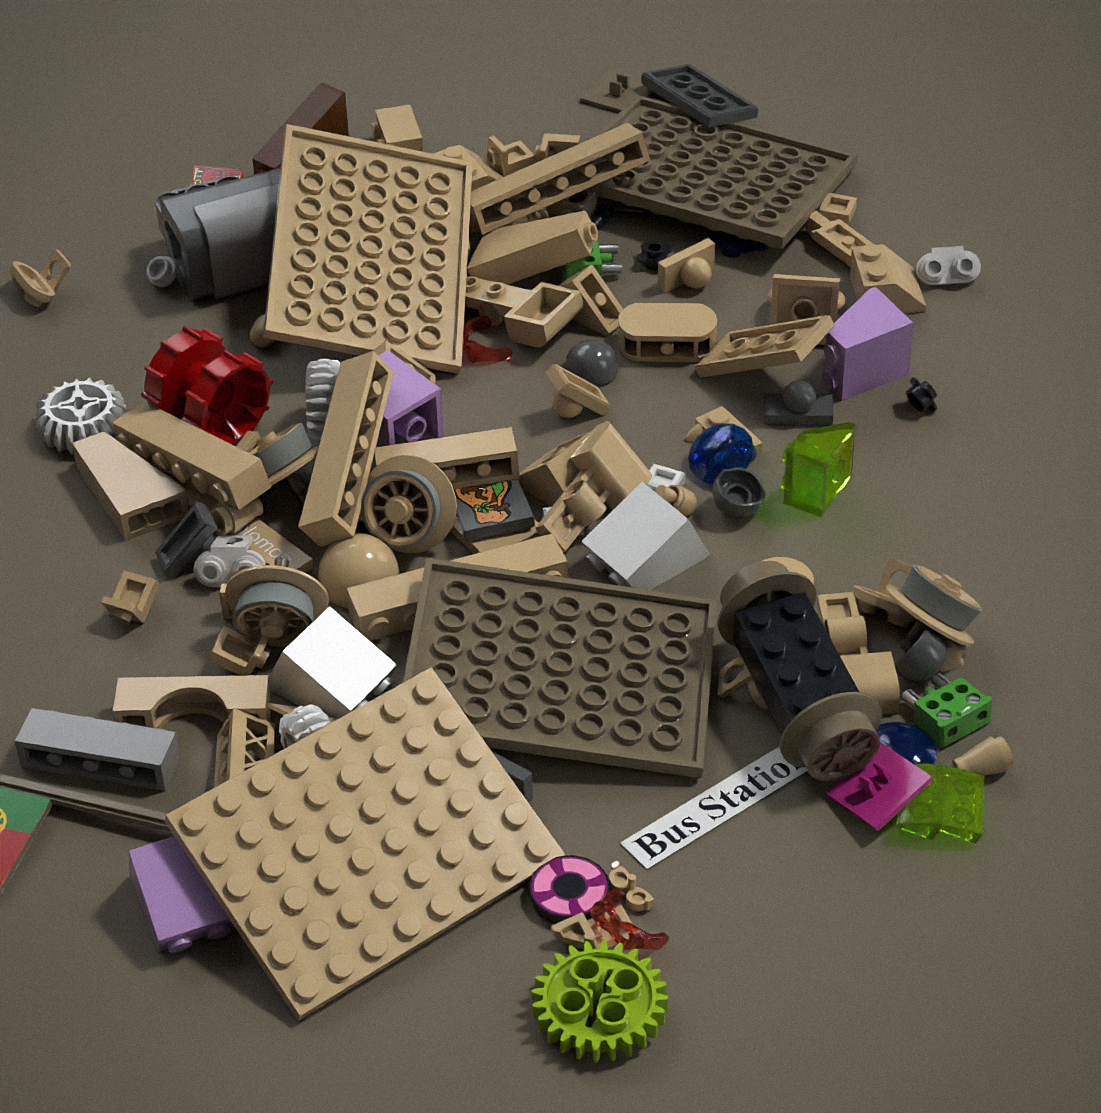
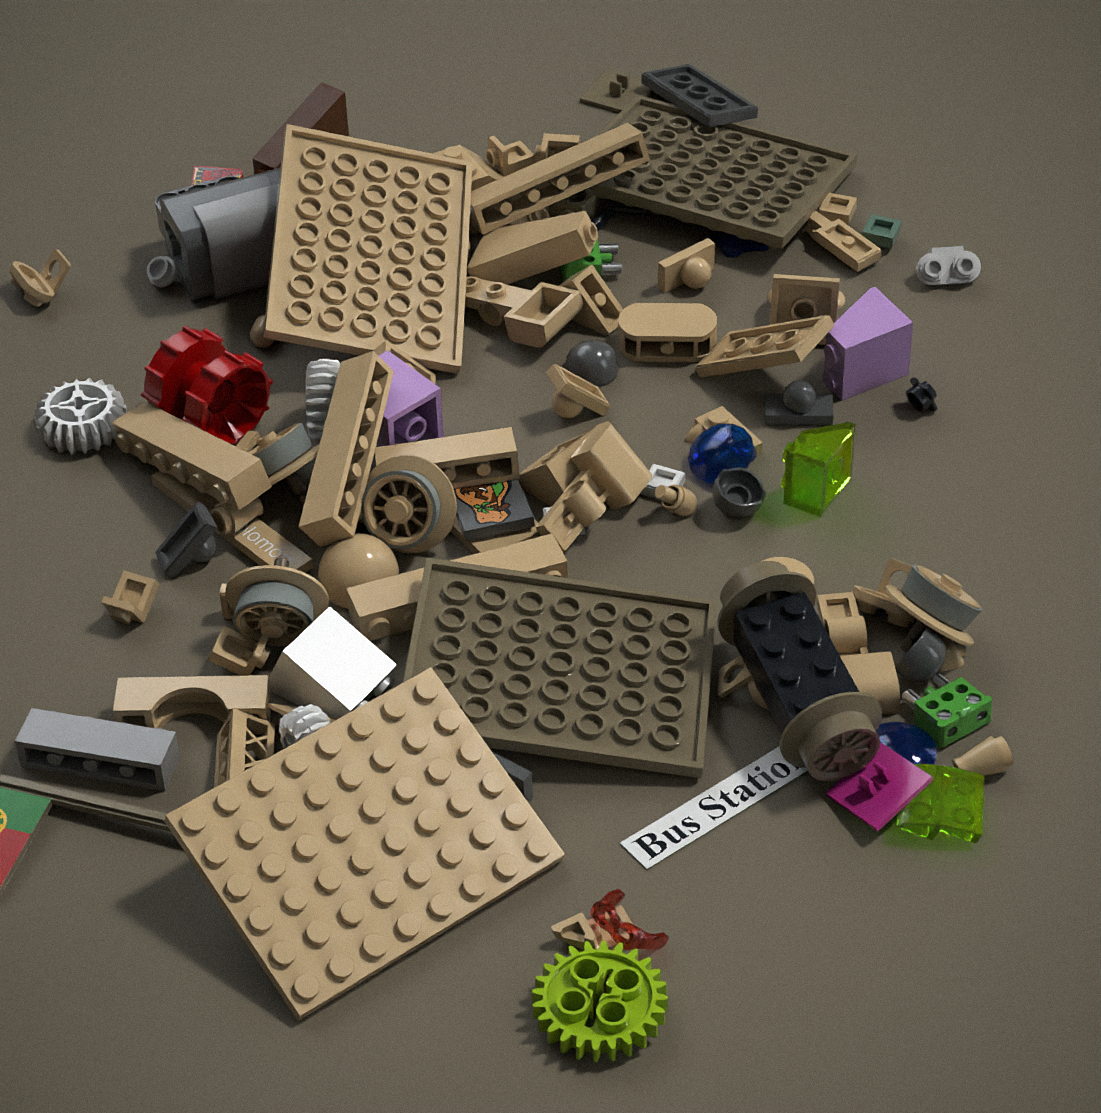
(128, 487): tan slope -> none
(175, 896): lavender slope -> none
(225, 560): white bracket -> none
(397, 128): tan brick -> none
(478, 352): clear red cap -> none
(567, 887): tile -> none
(636, 897): tan piece -> none
(644, 541): white slope -> none
(653, 253): black plate -> none
(882, 230): none -> sand green plate
(889, 273): tan slope -> none

